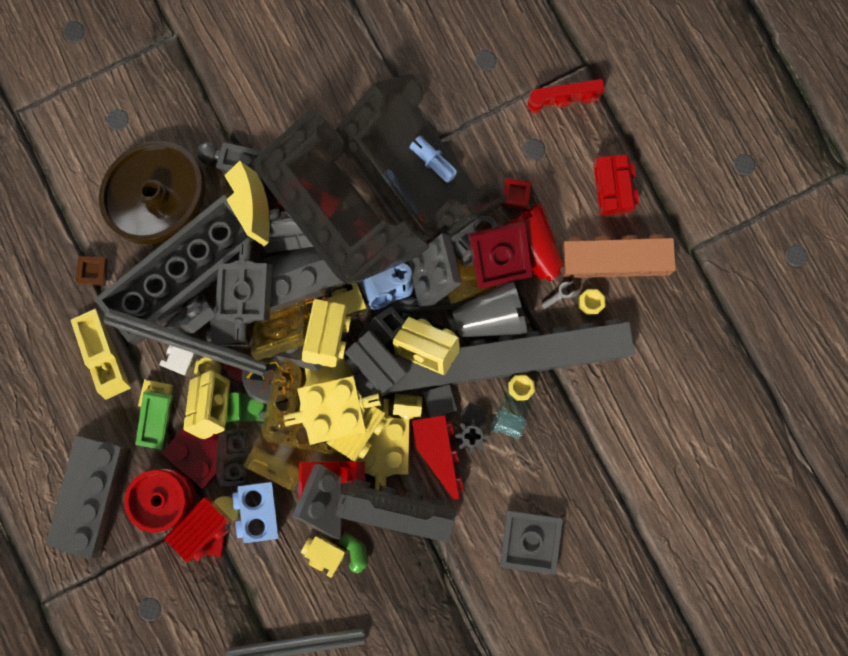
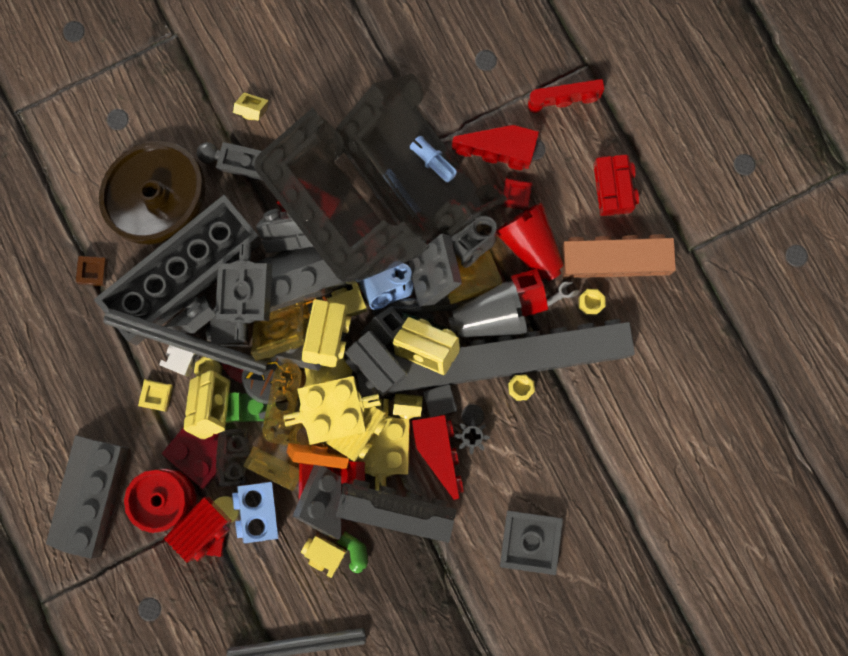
(100, 354): light yellow slope -> none
(154, 419): bright green tile -> none
(249, 202): light yellow slope -> none
(250, 106): none -> light yellow plate
(317, 455): none -> orange plate
(500, 255): dark red plate -> none
(503, 144): none -> red slope
(508, 423): clear light blue bush -> none
(530, 292): none -> red brick

